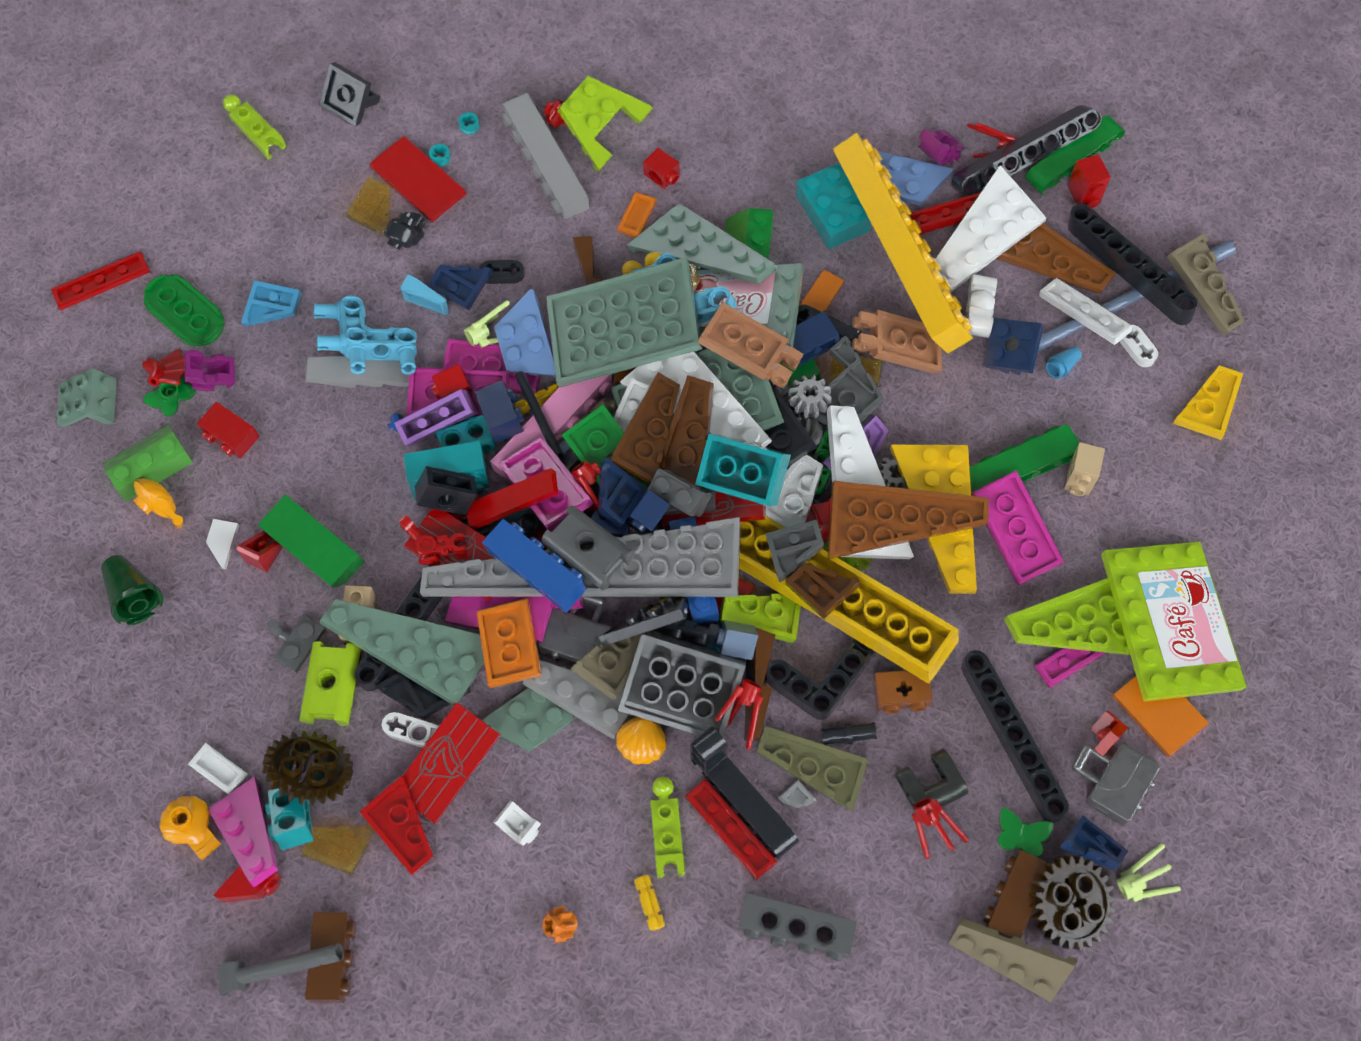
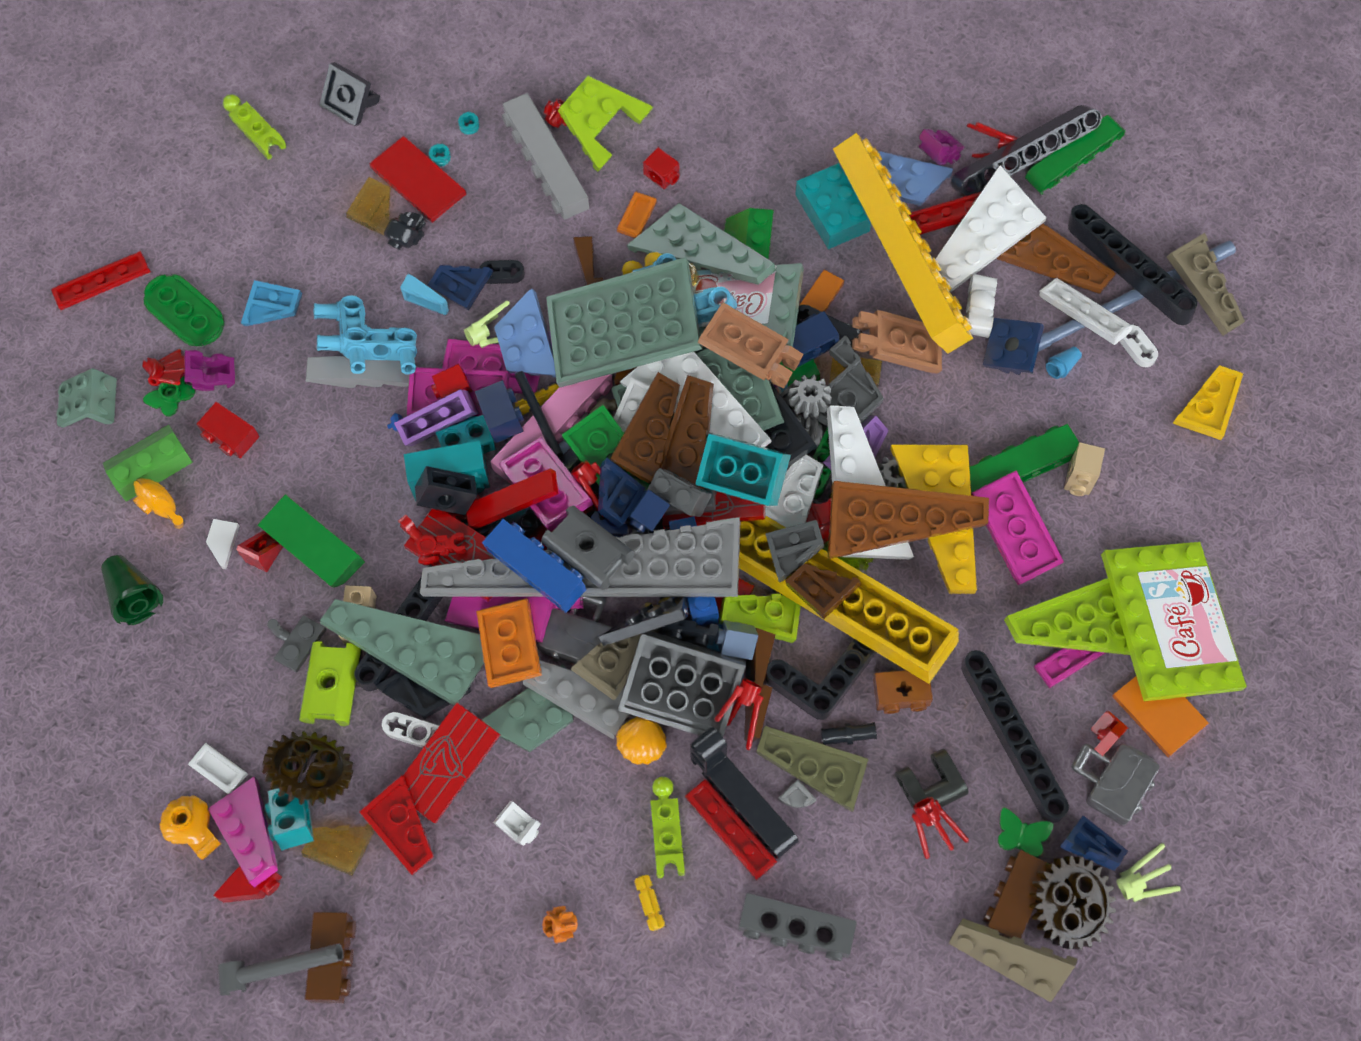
(1089, 181): red brick -> none

